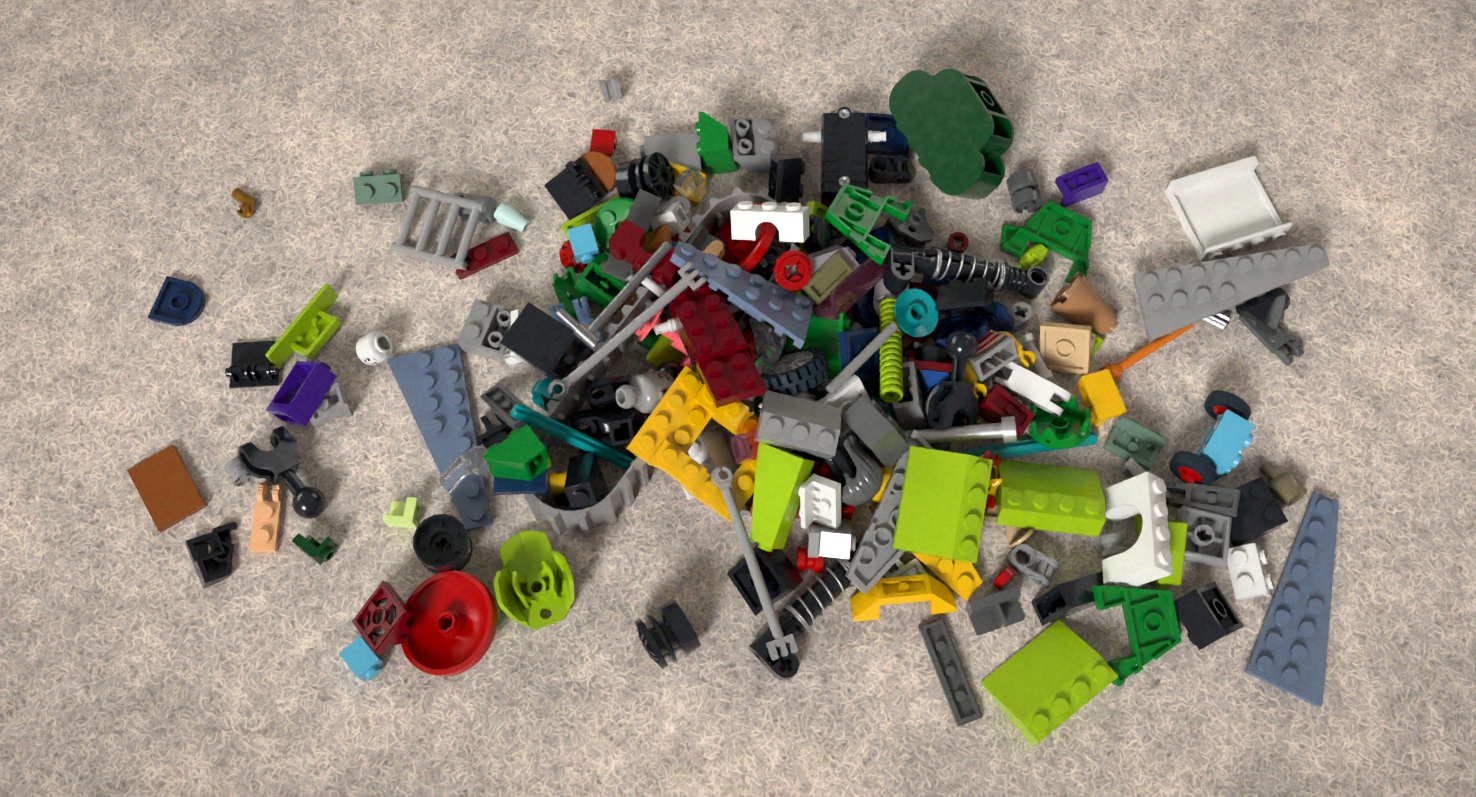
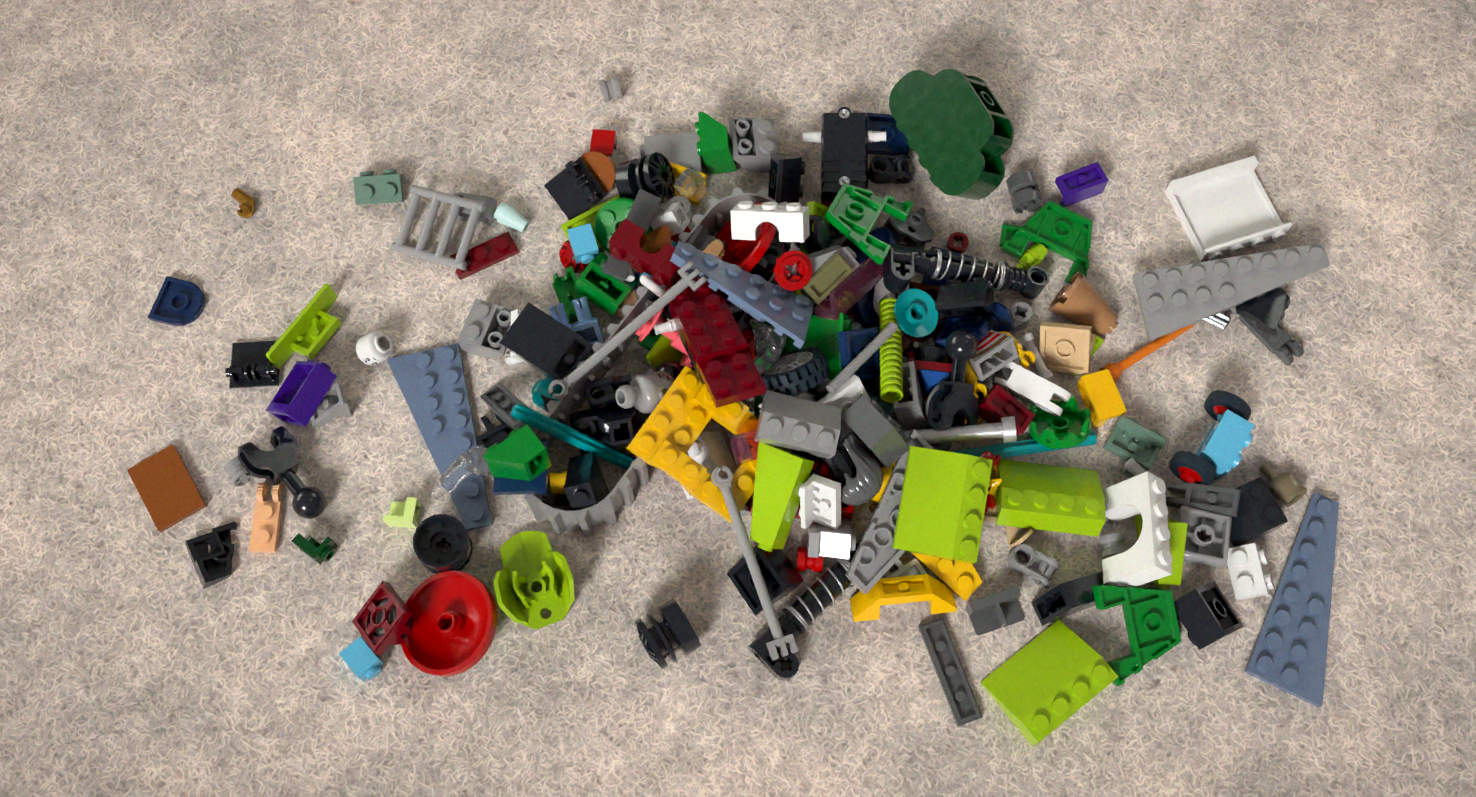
(588, 332): flat silver bar -> none
(1004, 578): red tile -> none

